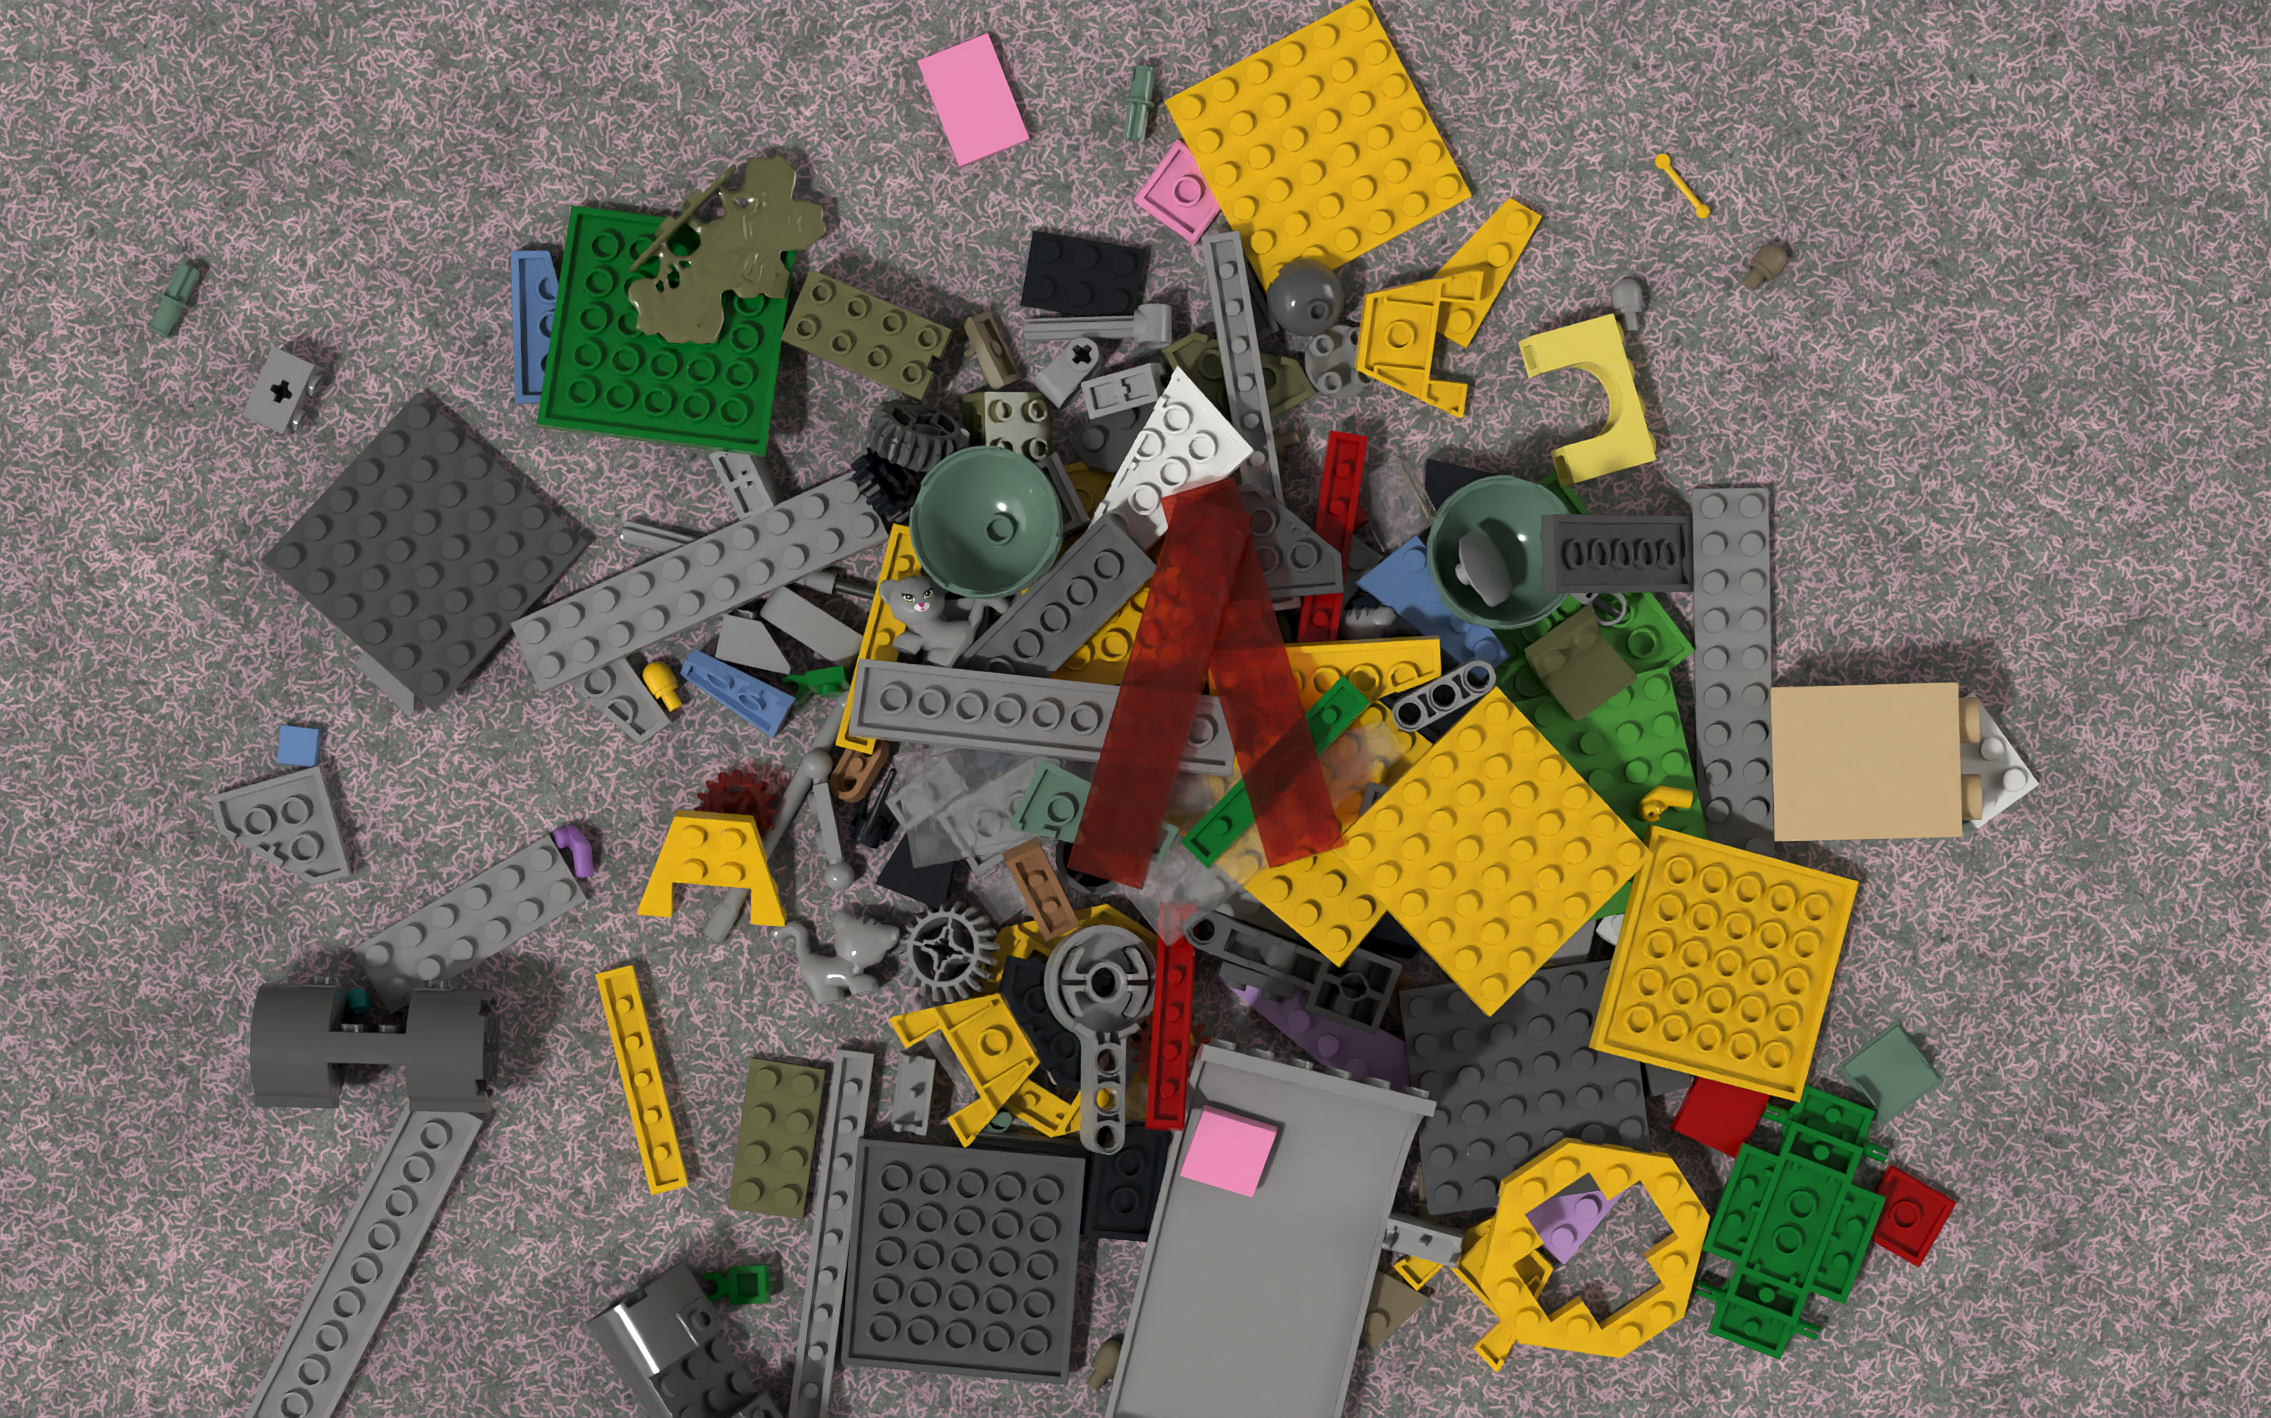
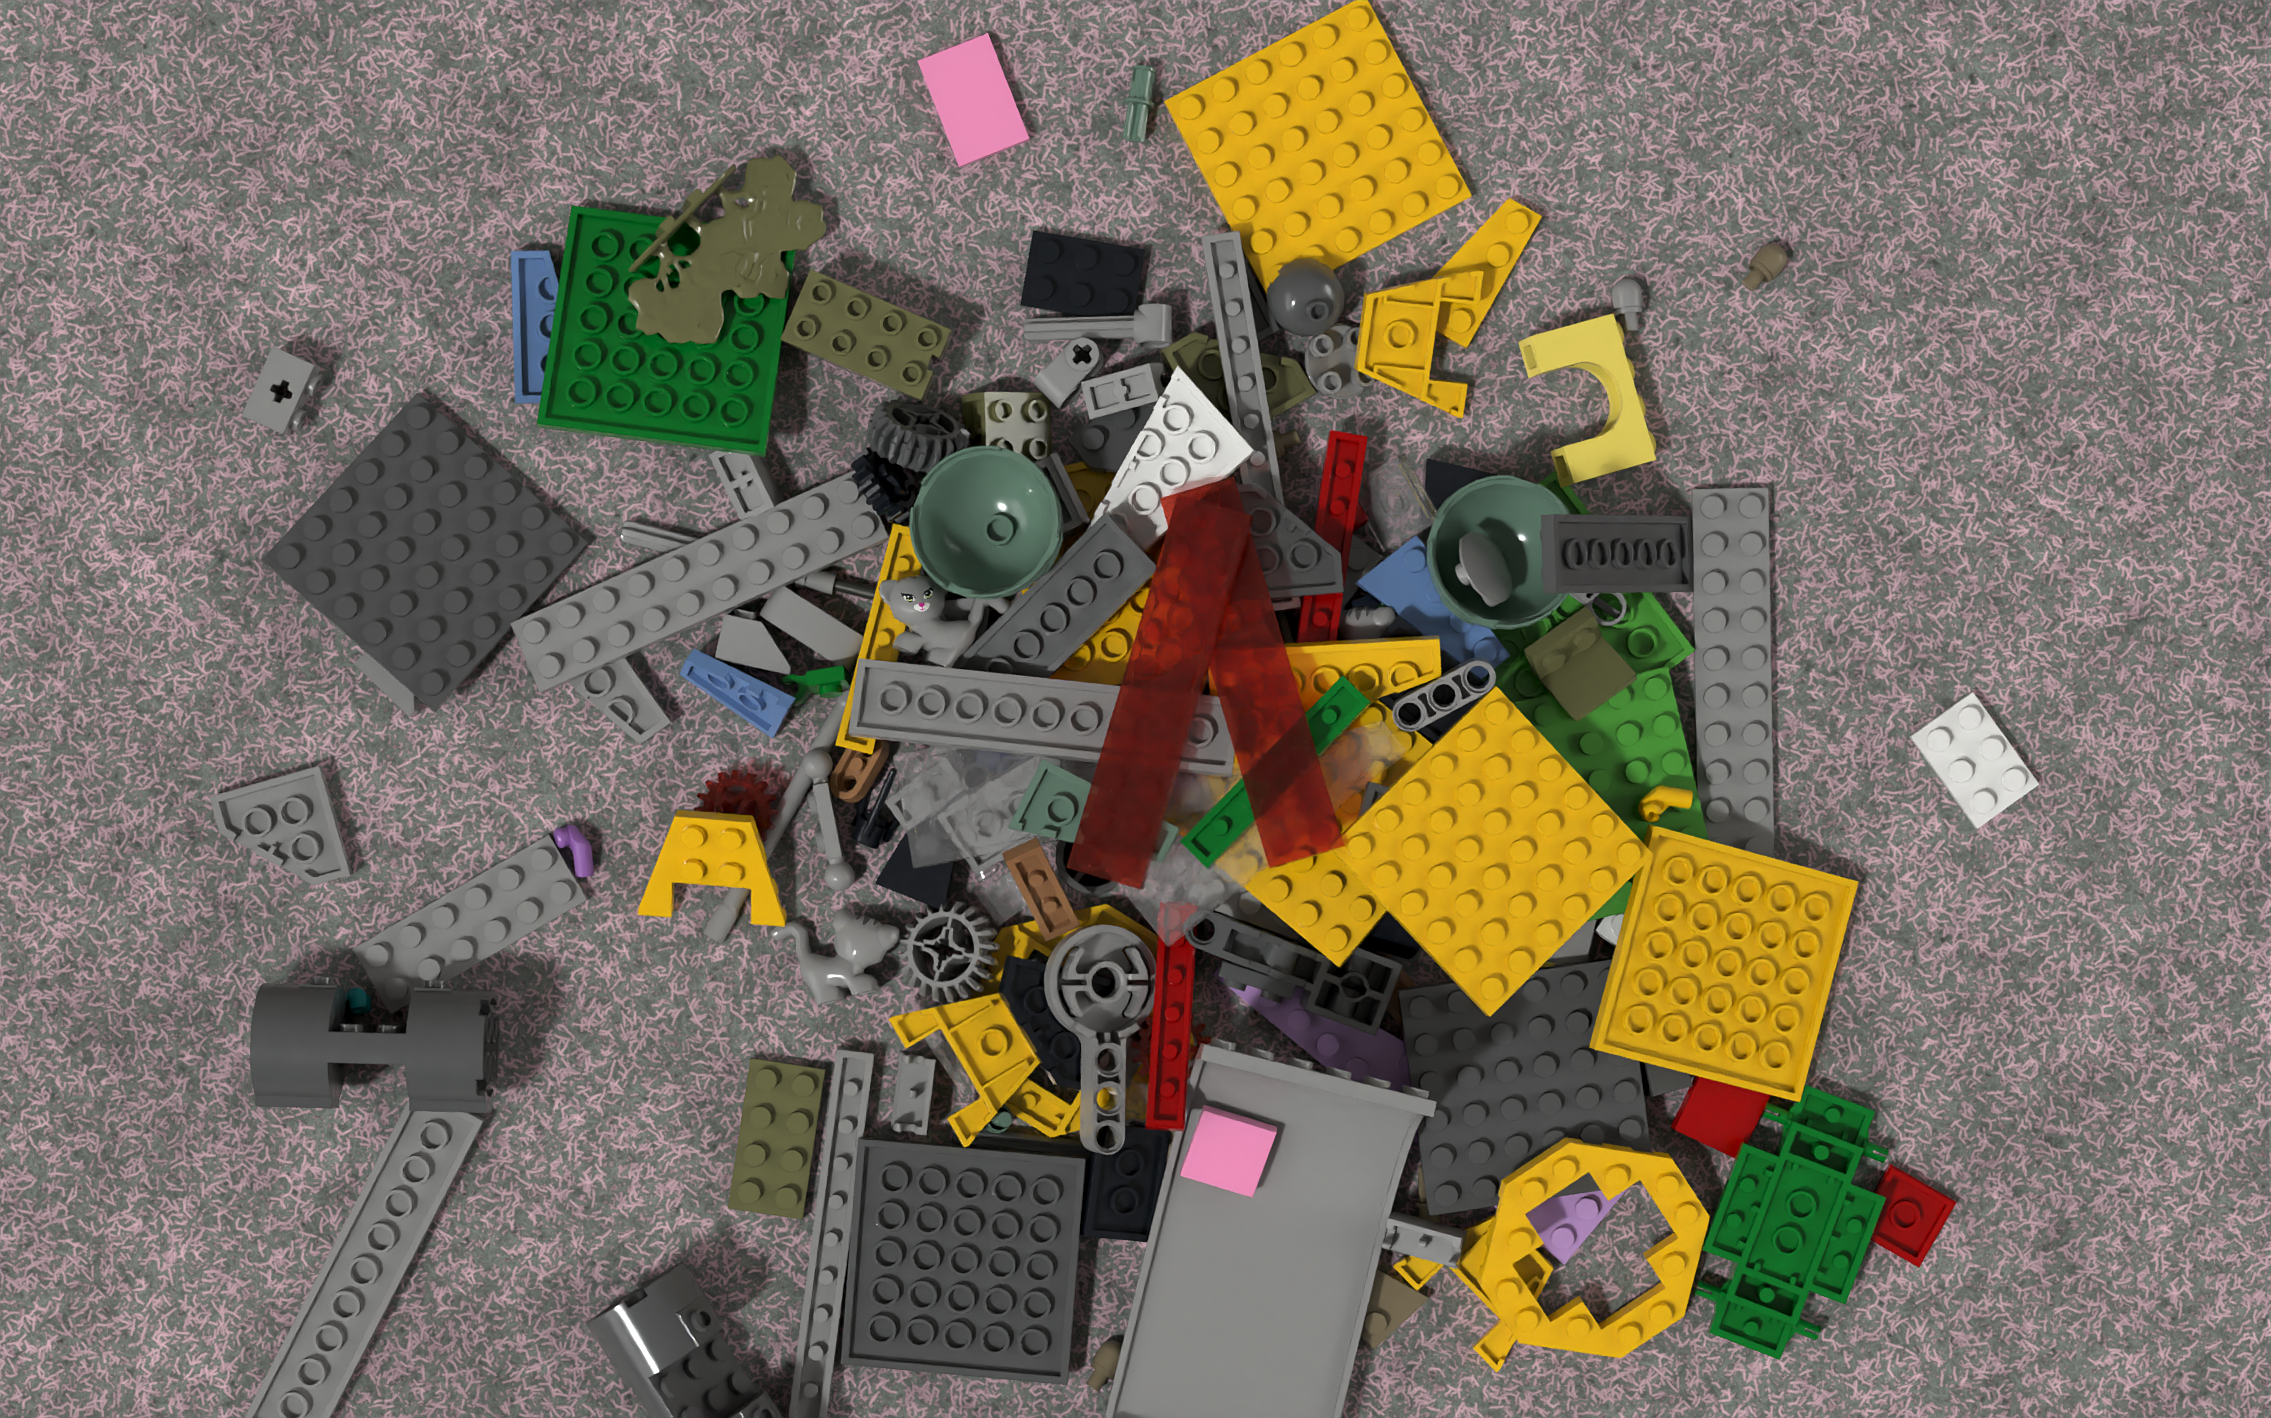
(174, 300): sand green axle -> none
(298, 745): medium blue tile -> none
(642, 1079): yellow plate -> none
(662, 684): yellow cylinder -> none
(744, 1283): green plate -> none
(992, 352): dark tan plate -> none
(1179, 195): bright pink tile -> none
(1662, 162): yellow hinge -> none
(1872, 761): tan brick -> none
(1890, 1072): sand green piece -> none

